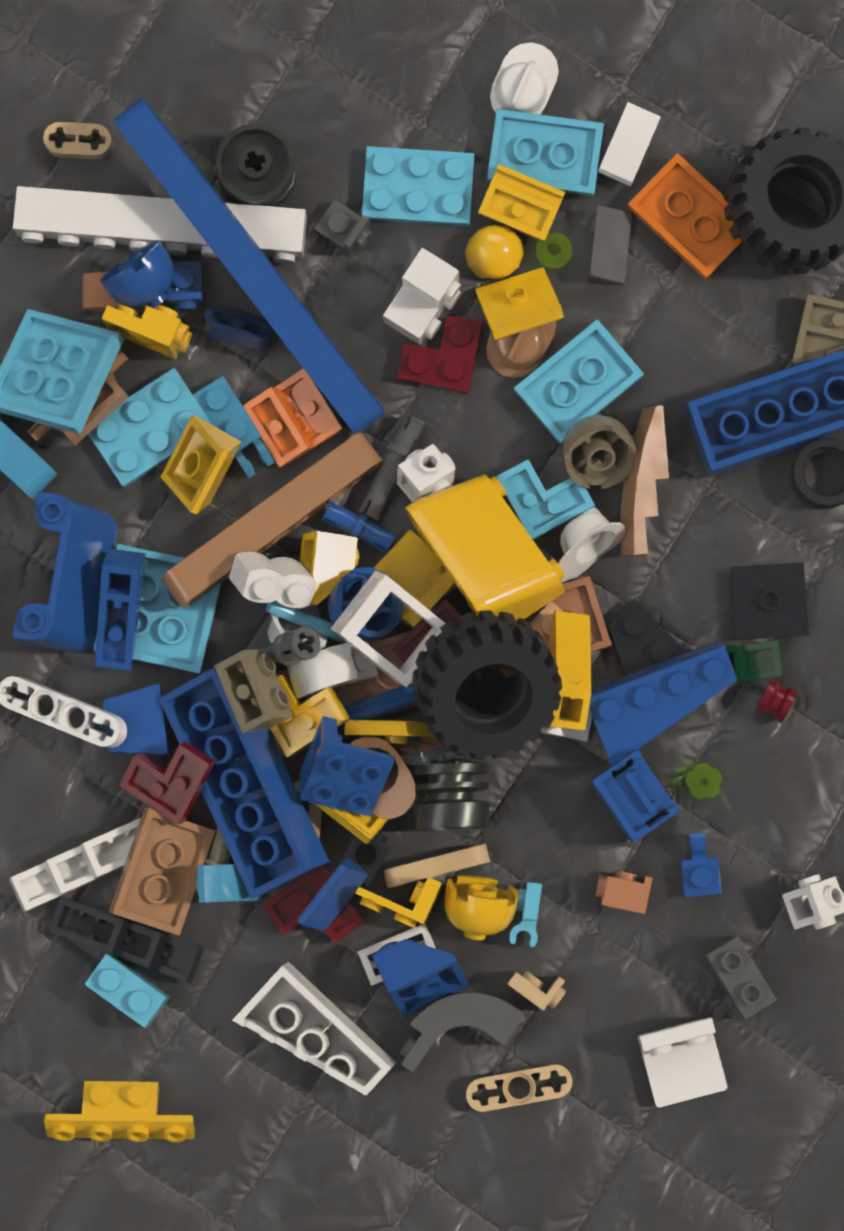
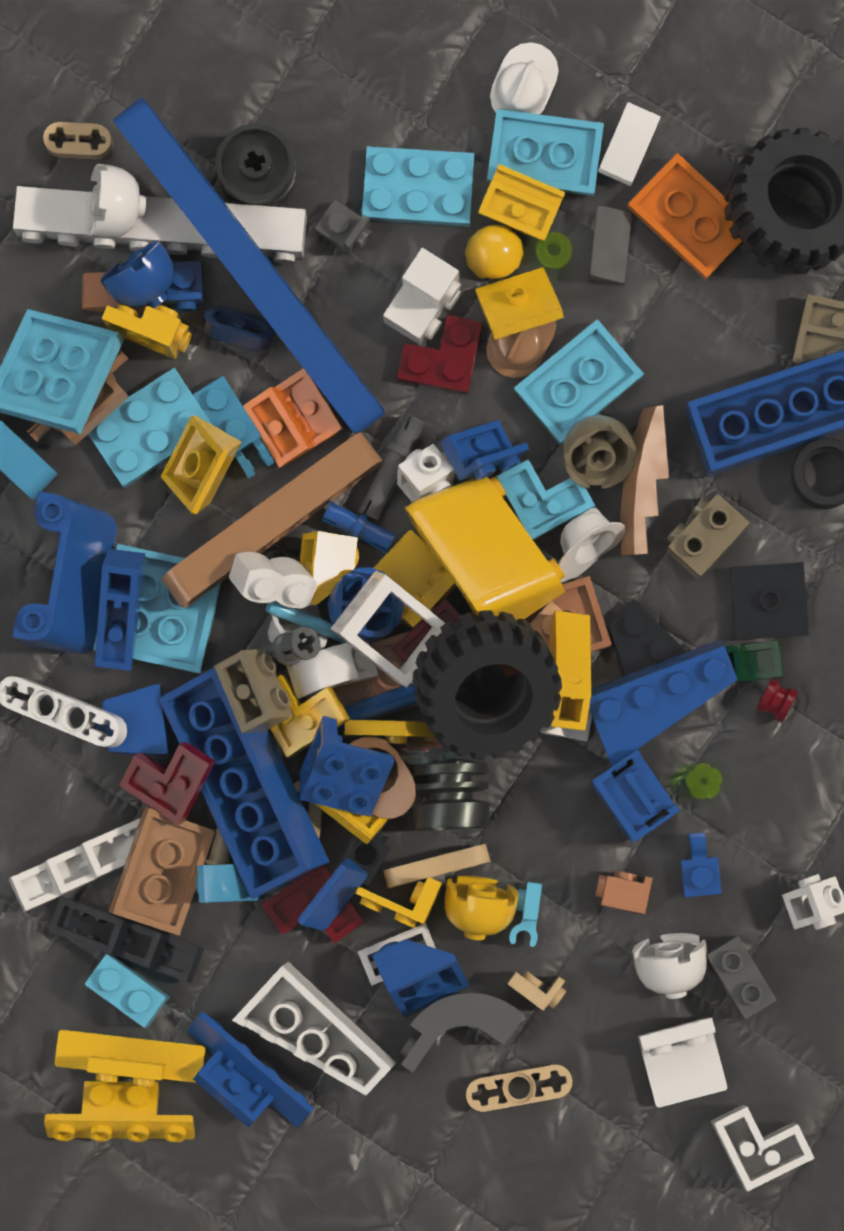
(113, 202): none -> white cylinder
(128, 1057): none -> yellow bracket
(242, 1080): none -> blue bracket
(482, 451): none -> blue bracket
(671, 965): none -> white cylinder
(706, 536): none -> dark tan brick
(758, 1157): none -> white brick

